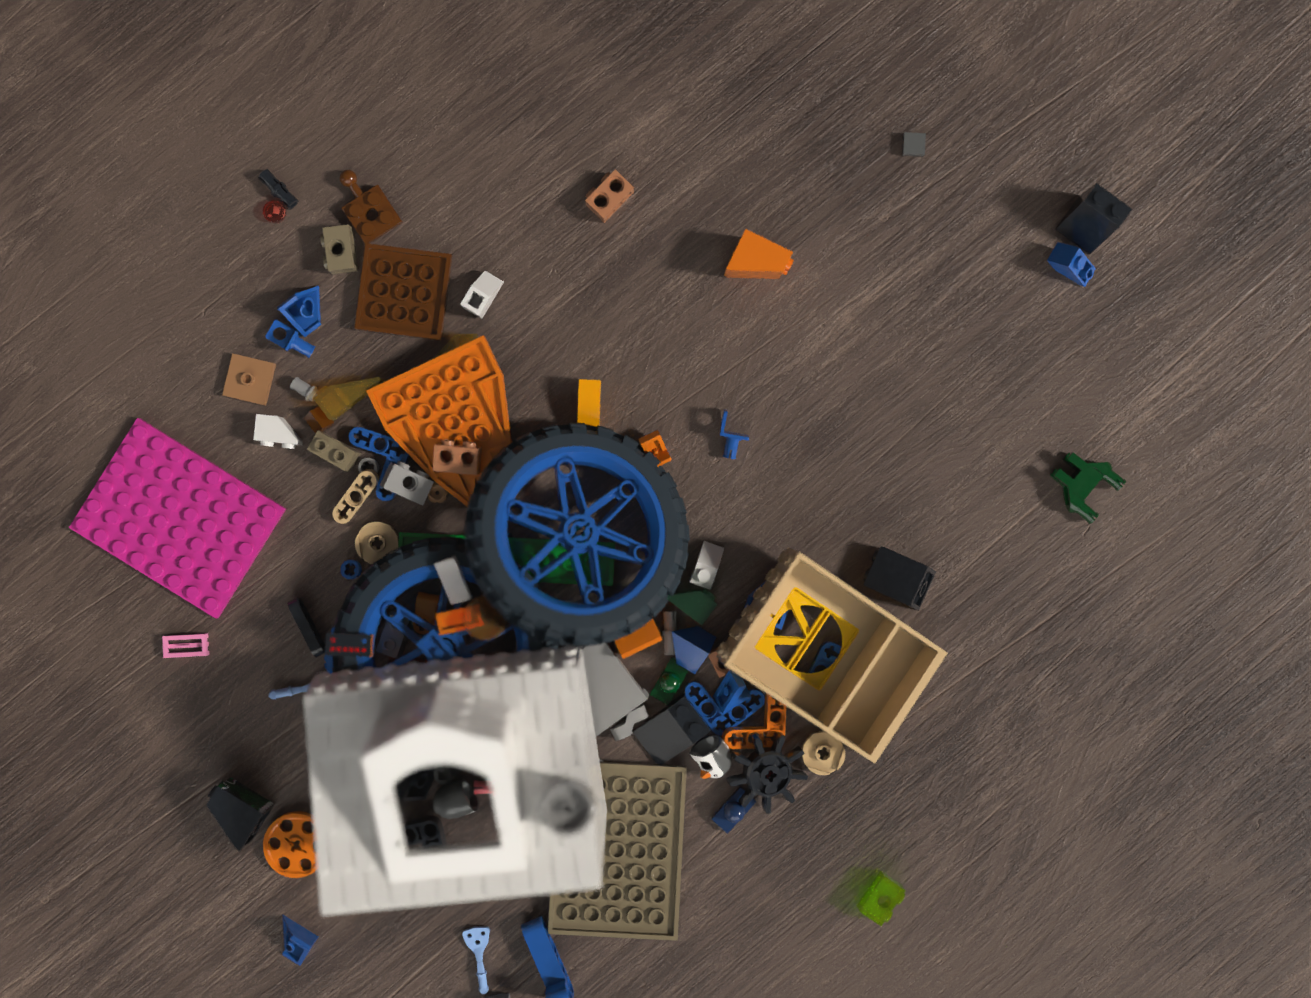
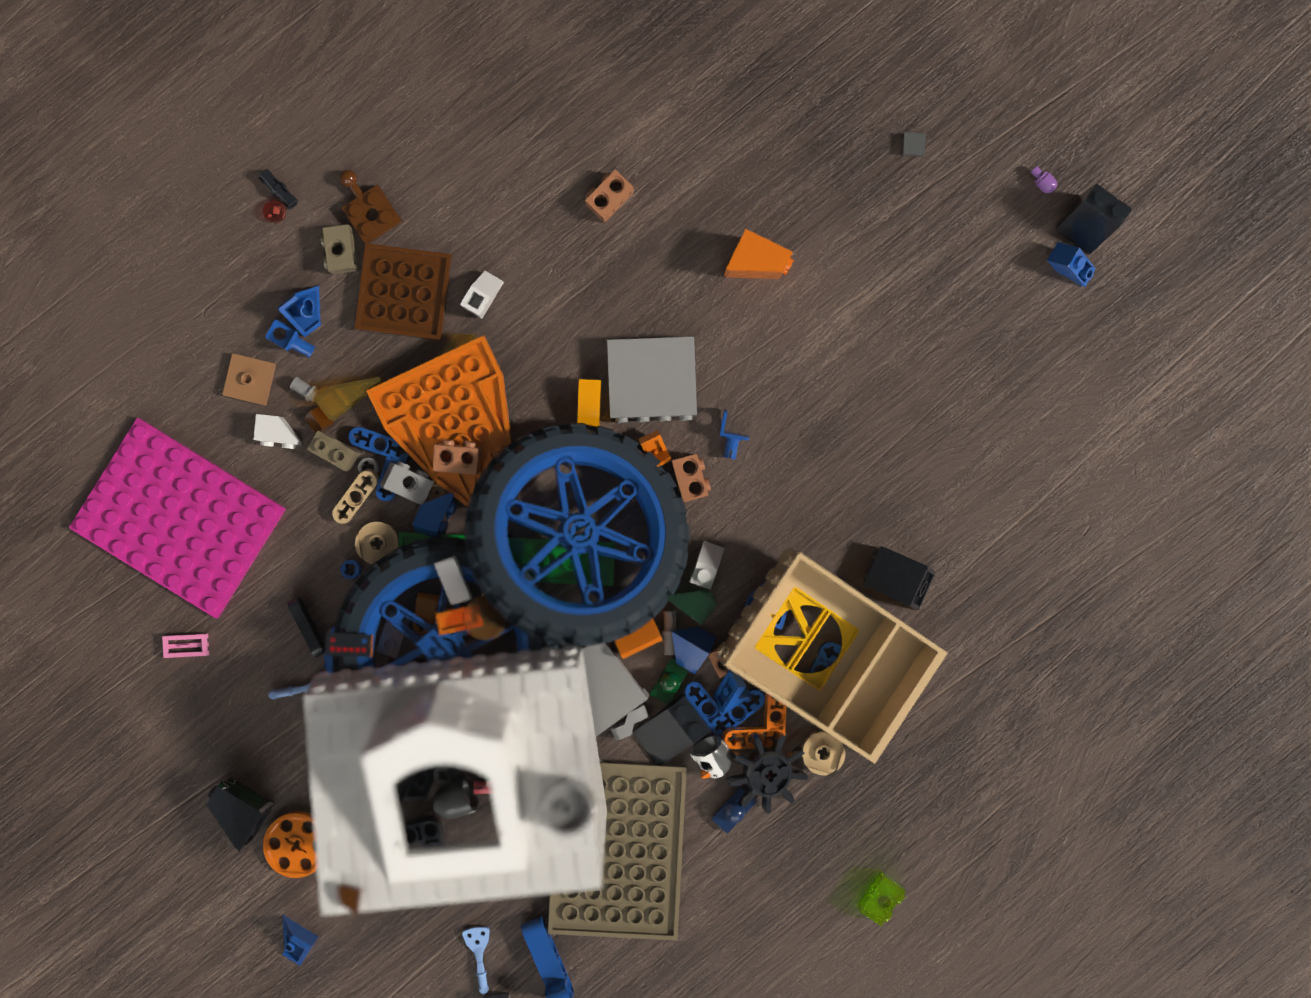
(350, 897): none -> reddish brown tile
(434, 516): none -> blue slope
(652, 379): none -> light grey panel
(684, 479): none -> nougat brick
(1044, 180): none -> medium lavender cylinder
(1082, 482): dark green connector -> none

